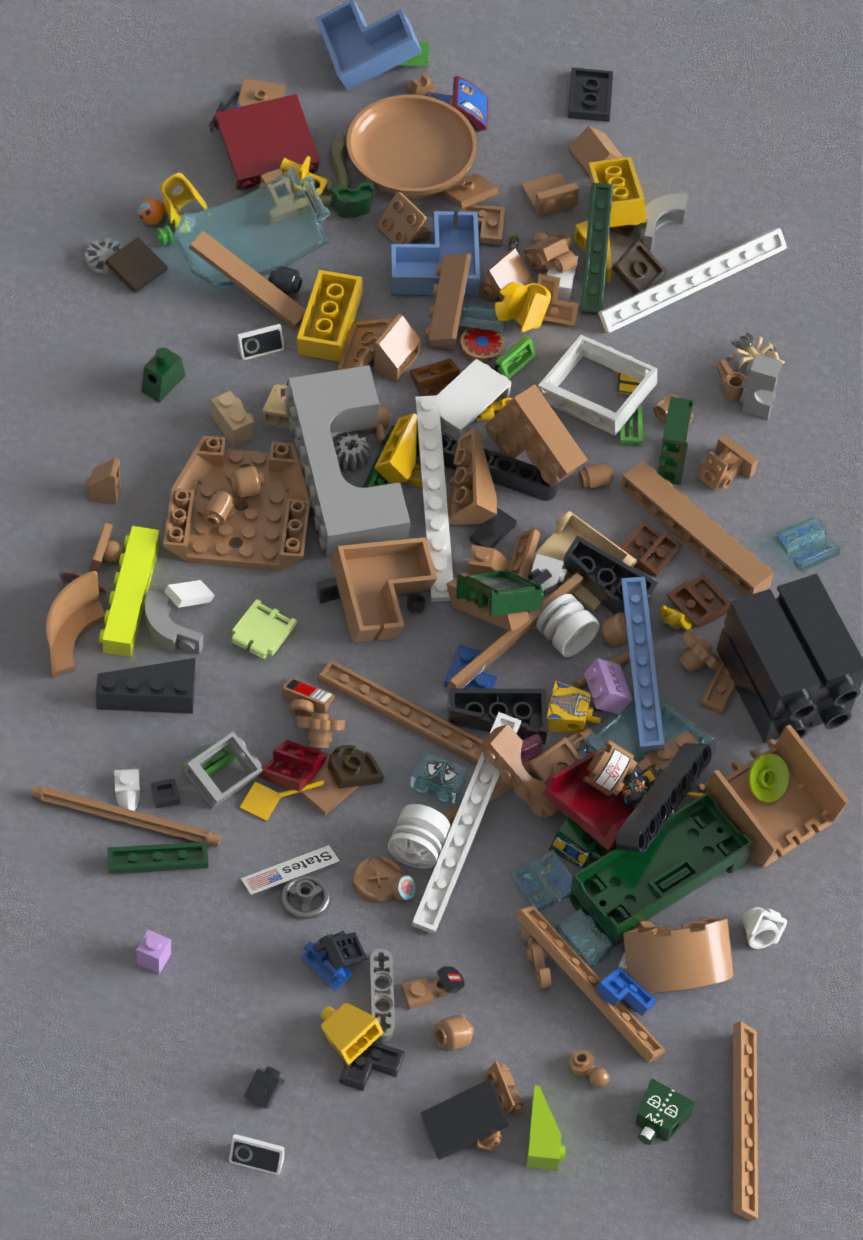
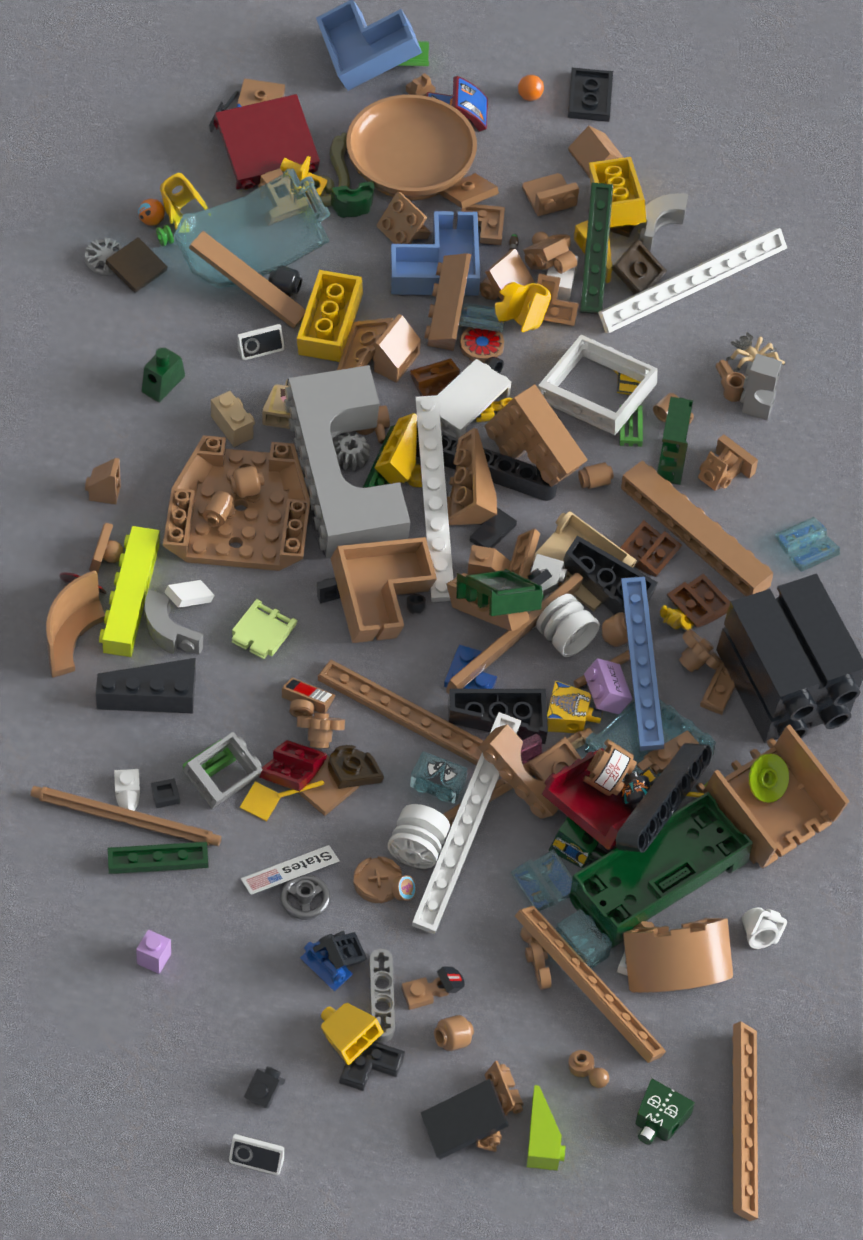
(515, 354): bright green tile -> none
(530, 87): none -> orange piece
(622, 986): blue plate -> none

